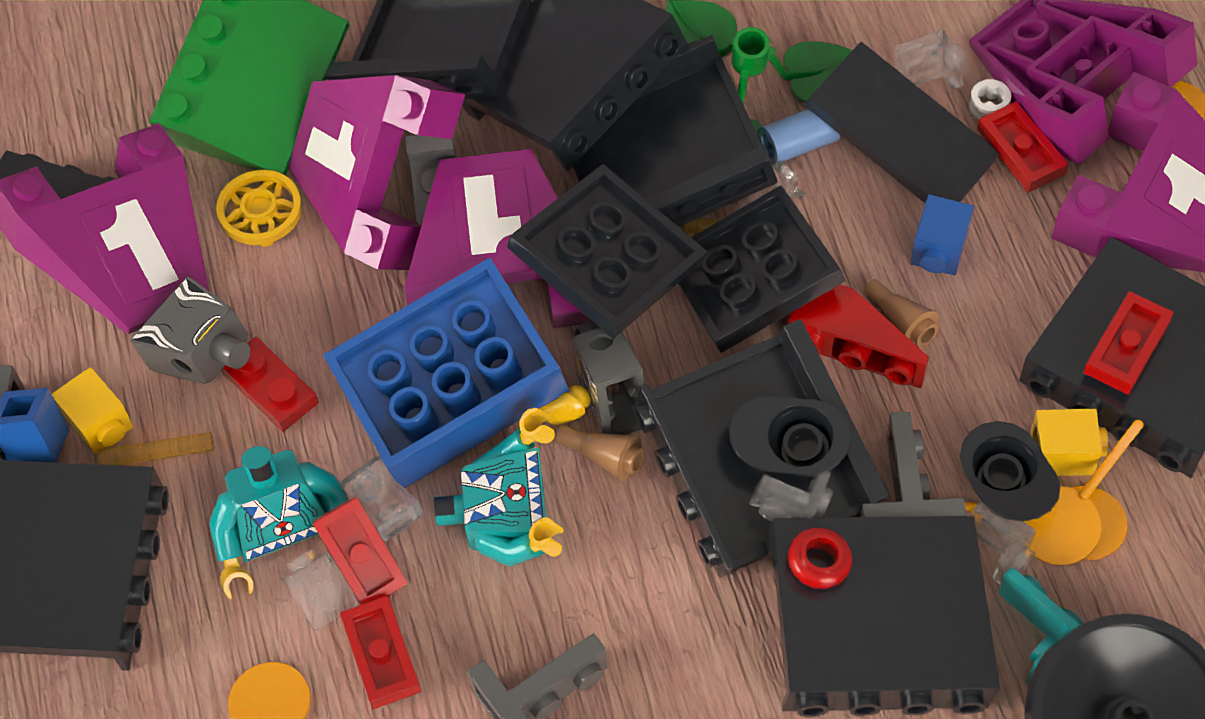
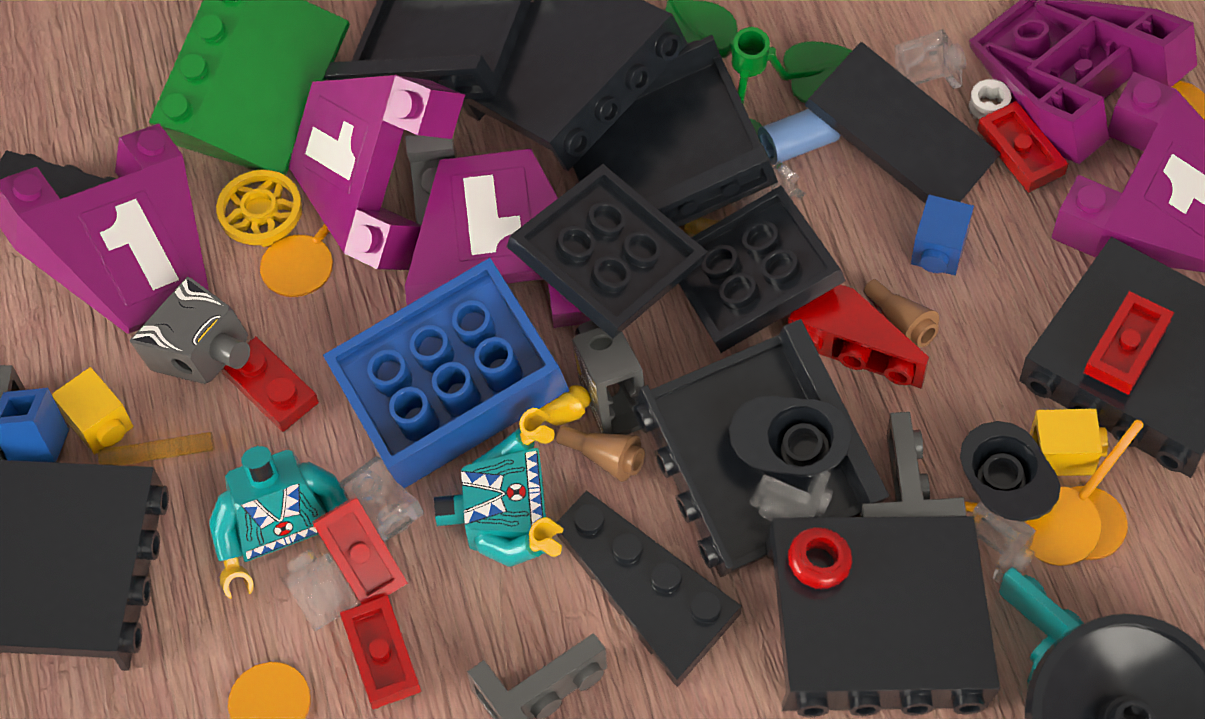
(297, 264): none -> light orange piece
(657, 593): none -> black wing

